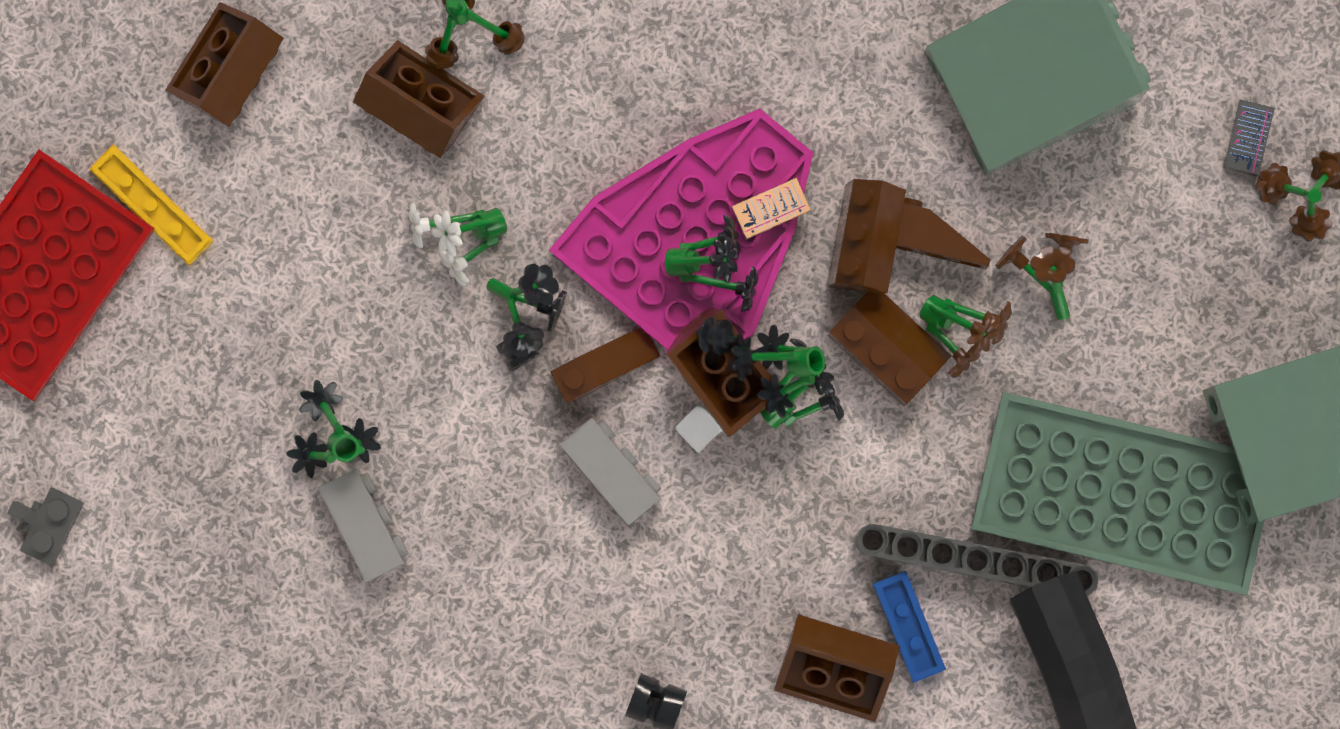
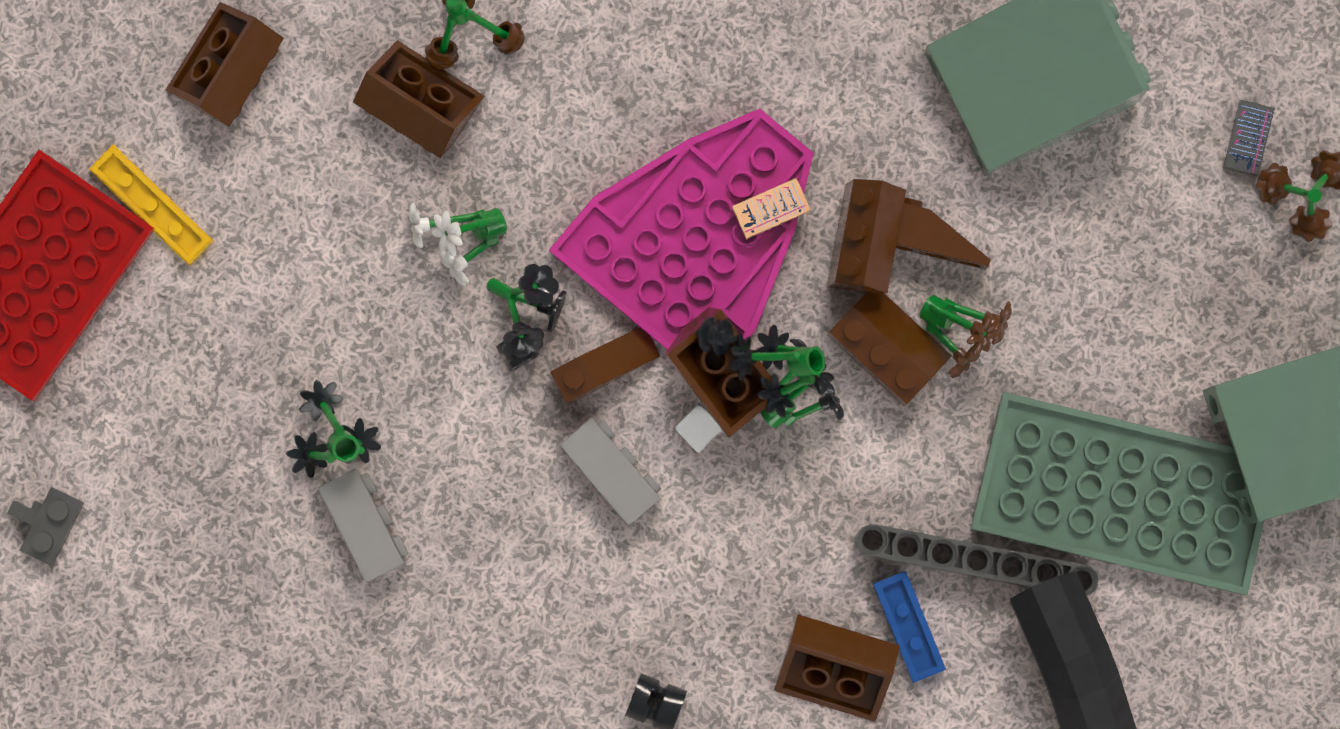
(686, 262): plant -> none
(1049, 265): reddish brown plant -> none

